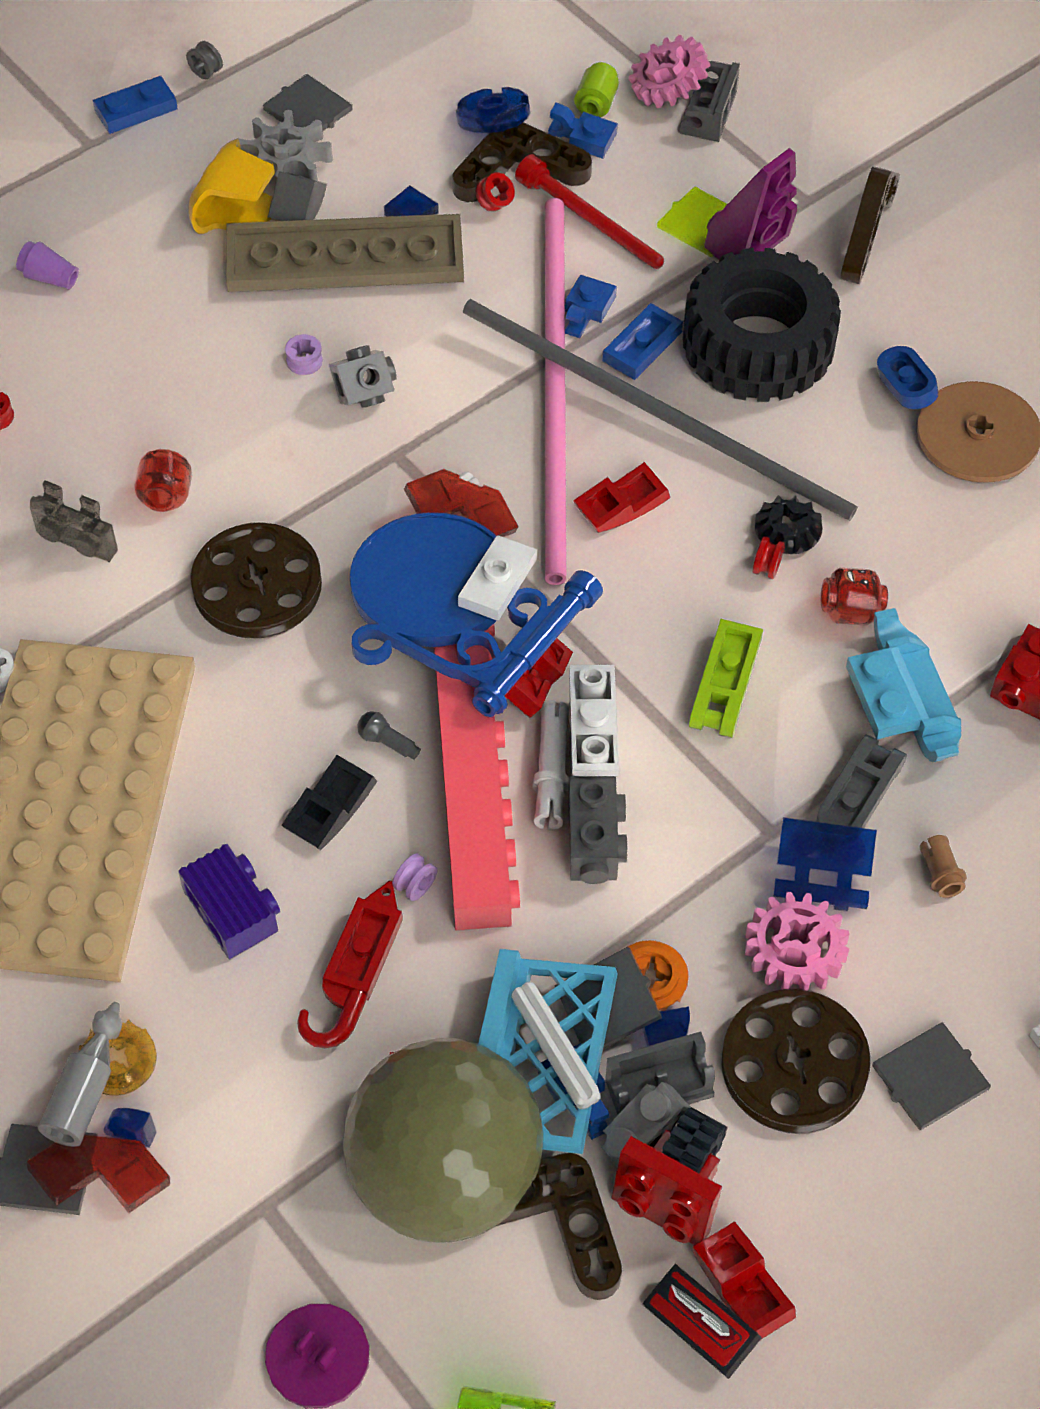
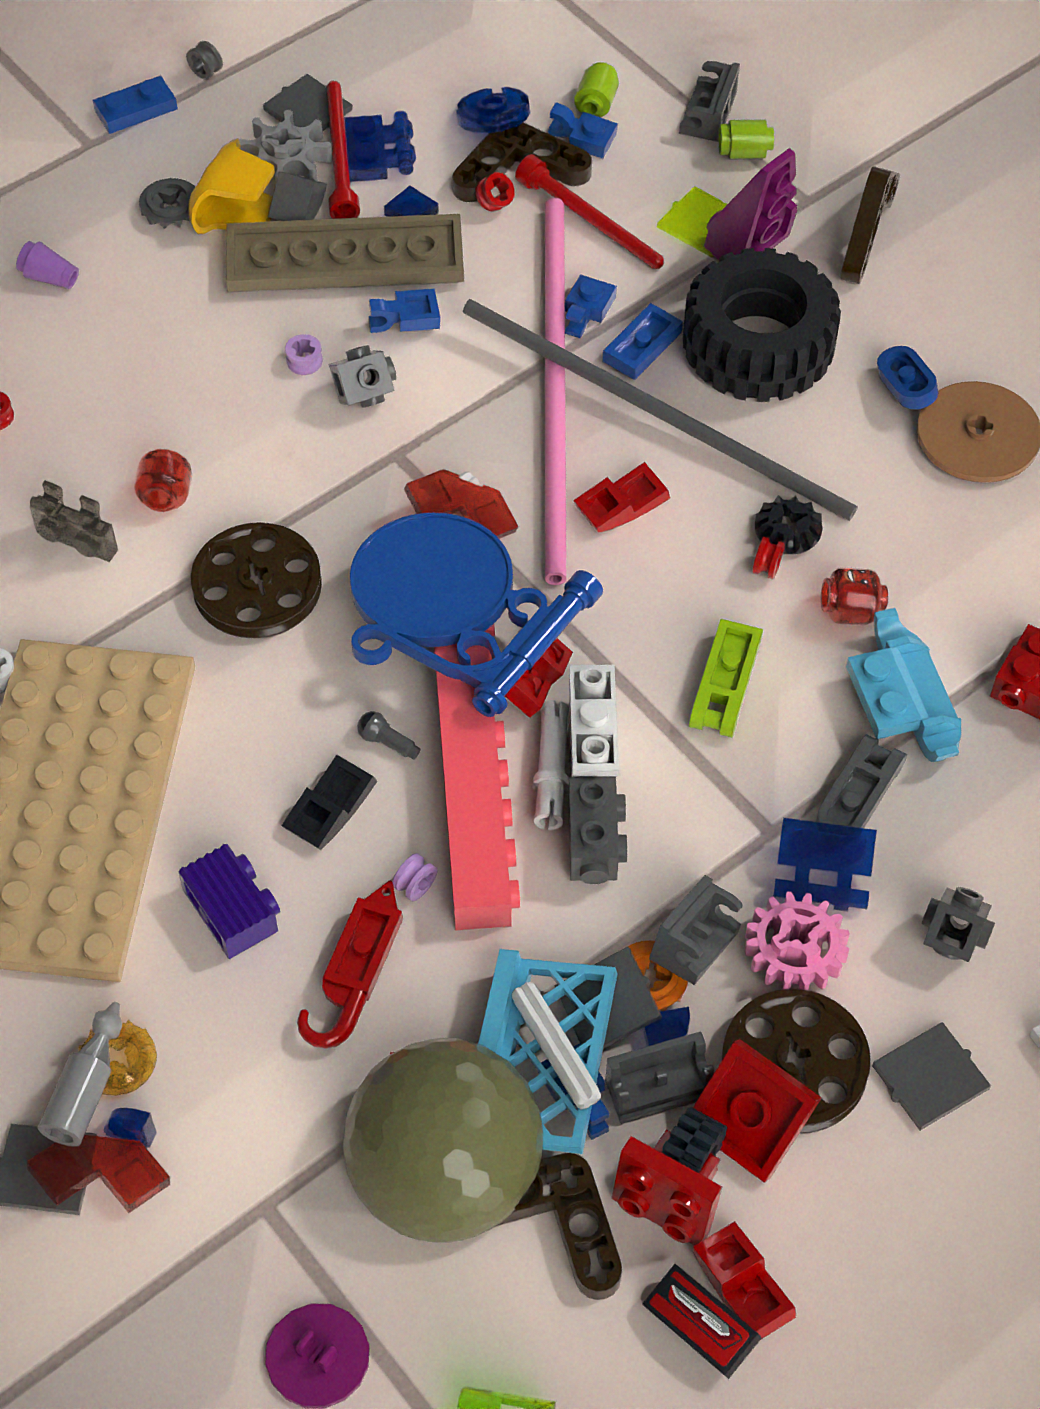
(169, 192): none -> dark grey gear
(343, 200): none -> red piece
(367, 151): none -> clear blue plate
(411, 309): none -> blue plate
(497, 577): white plate -> none
(645, 1118): light grey piece -> none
(669, 71): bright pink gear -> none
(696, 931): none -> dark grey hinge
(745, 139): none -> lime brick
(758, 1106): none -> red plate
(946, 876): medium nougat pin -> none
(955, 939): none -> dark grey brick

